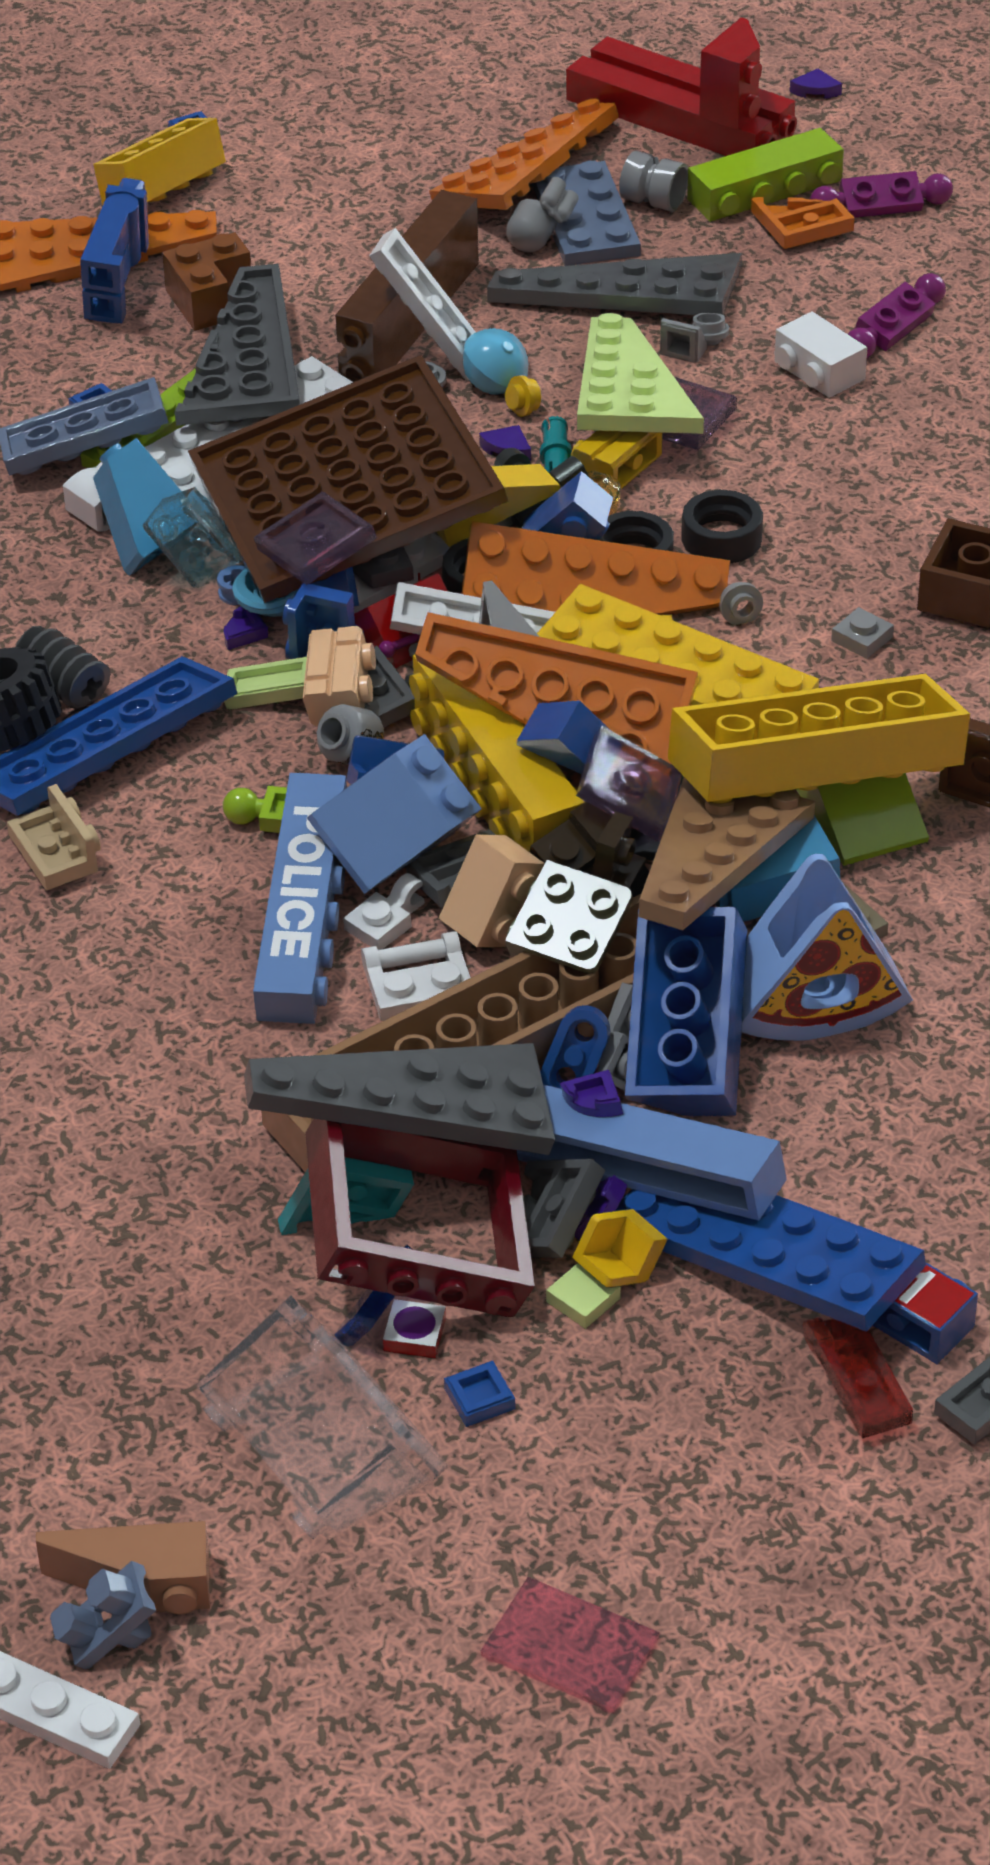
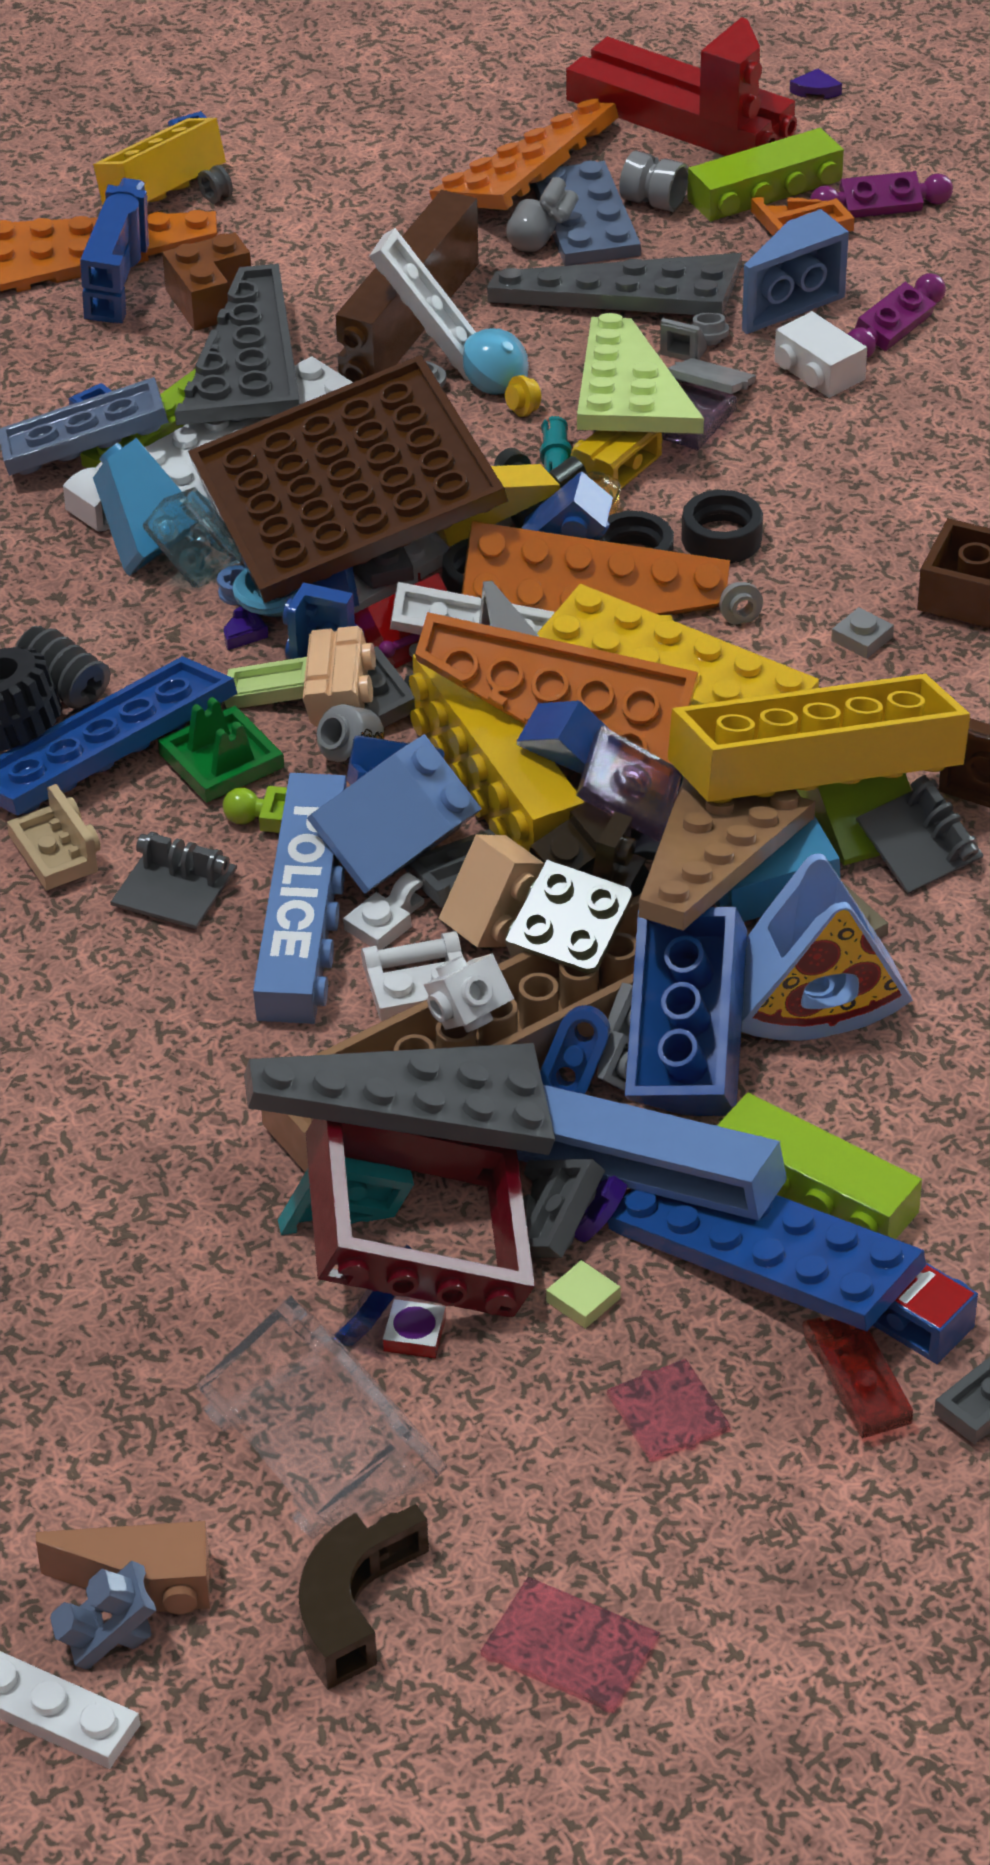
(174, 880): none -> dark grey hinge
(215, 184): none -> dark grey bush
(220, 751): none -> green plate
(315, 538): clear purple plate -> none
(336, 1572): none -> dark brown arch
(467, 992): none -> white brick
(479, 1393): blue tile -> none
(504, 438): dark purple tile -> none
(593, 1095): dark purple tile -> none
(619, 1248): yellow panel -> none
(668, 1409): none -> clear pink piece
(712, 375): none -> light grey piece
(795, 271): none -> medium blue slope
(830, 1171): none -> lime brick
(920, 836): none -> dark grey hinge

